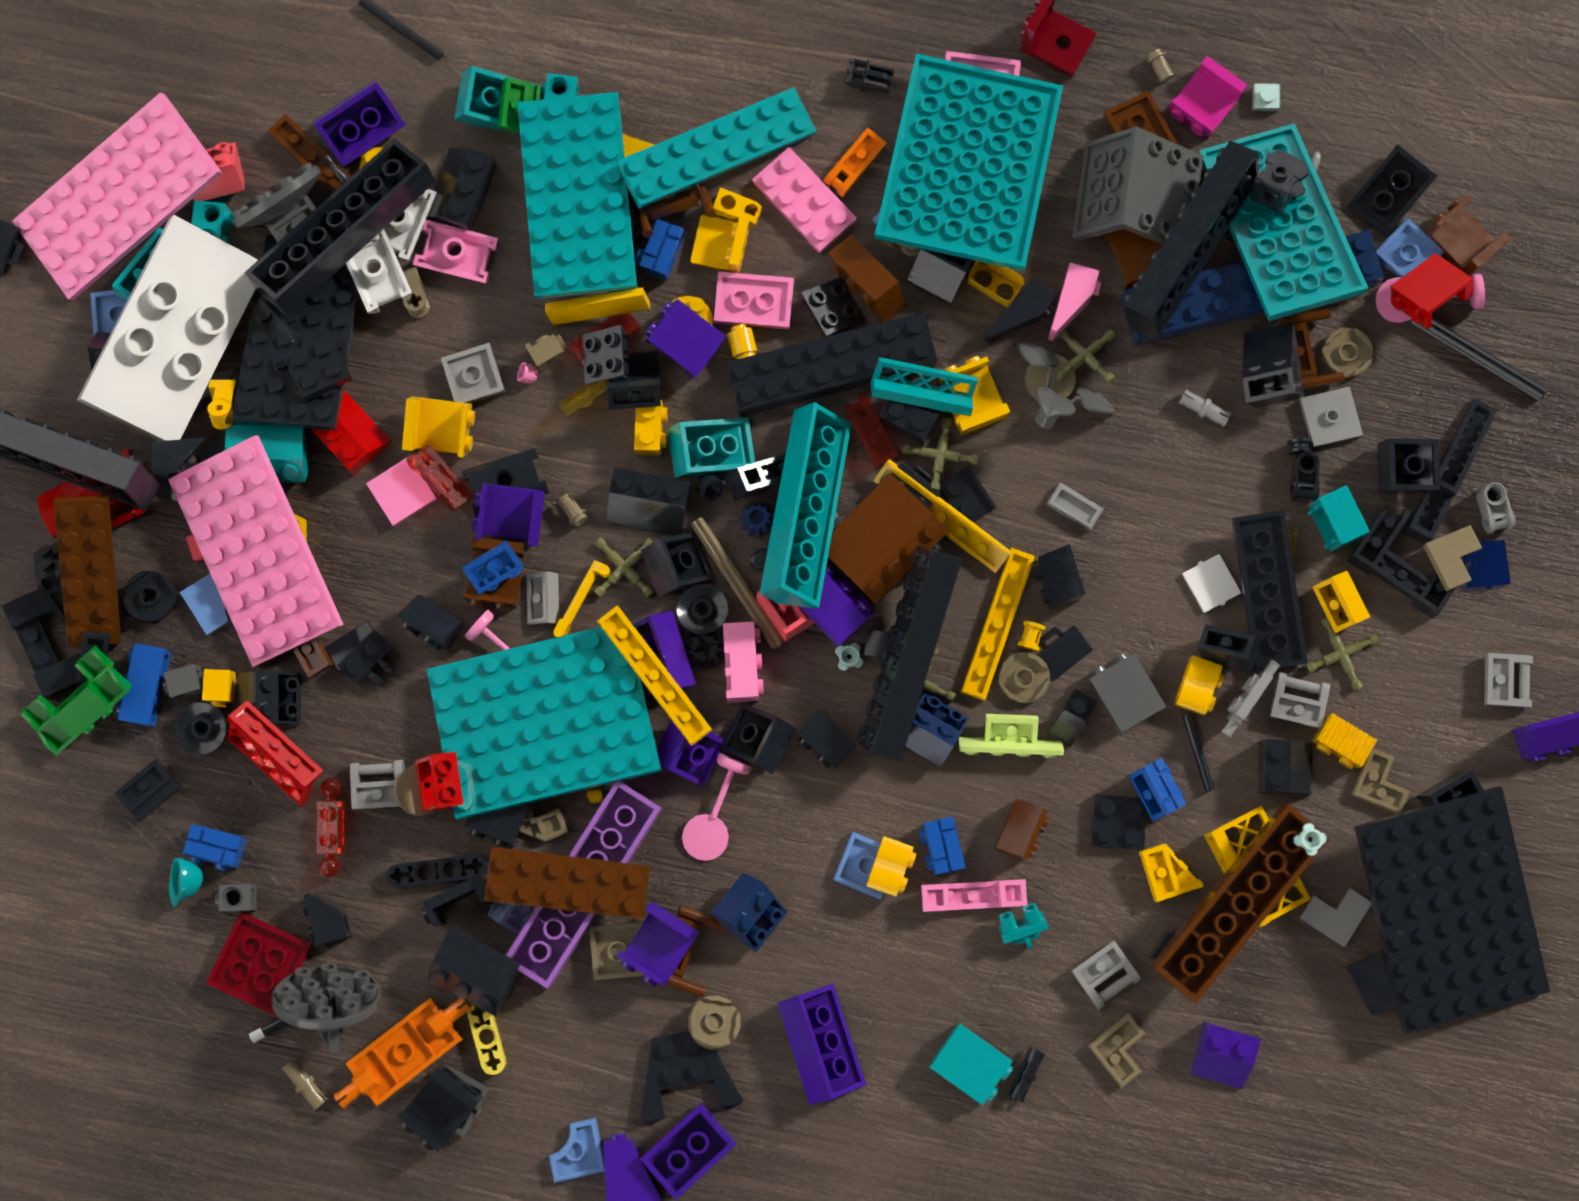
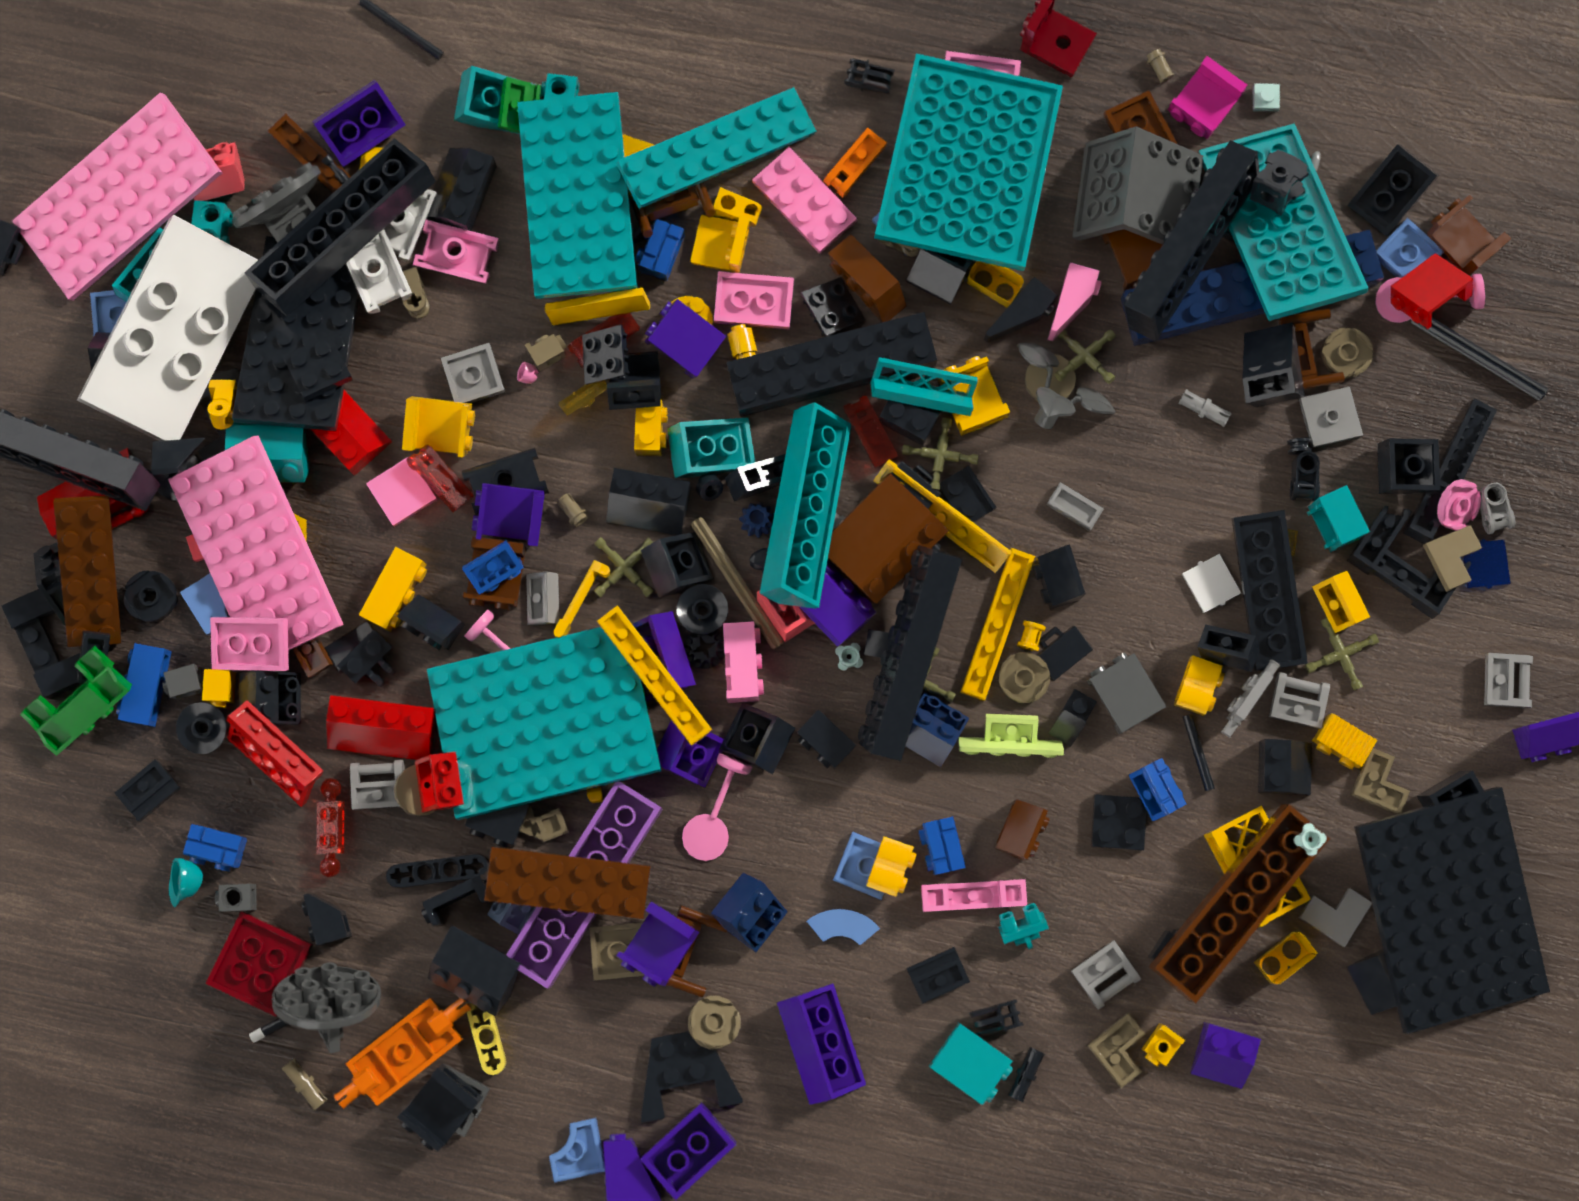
(249, 643): none -> bright pink plate
(380, 728): none -> red slope
(393, 589): none -> yellow brick
(843, 923): none -> medium blue tile
(938, 975): none -> black plate
(1013, 1013): none -> black arm
(1160, 1035): none -> yellow brick
(1167, 873): yellow wing -> none
(1295, 964): none -> yellow piece
(1459, 504): none -> bright pink tile

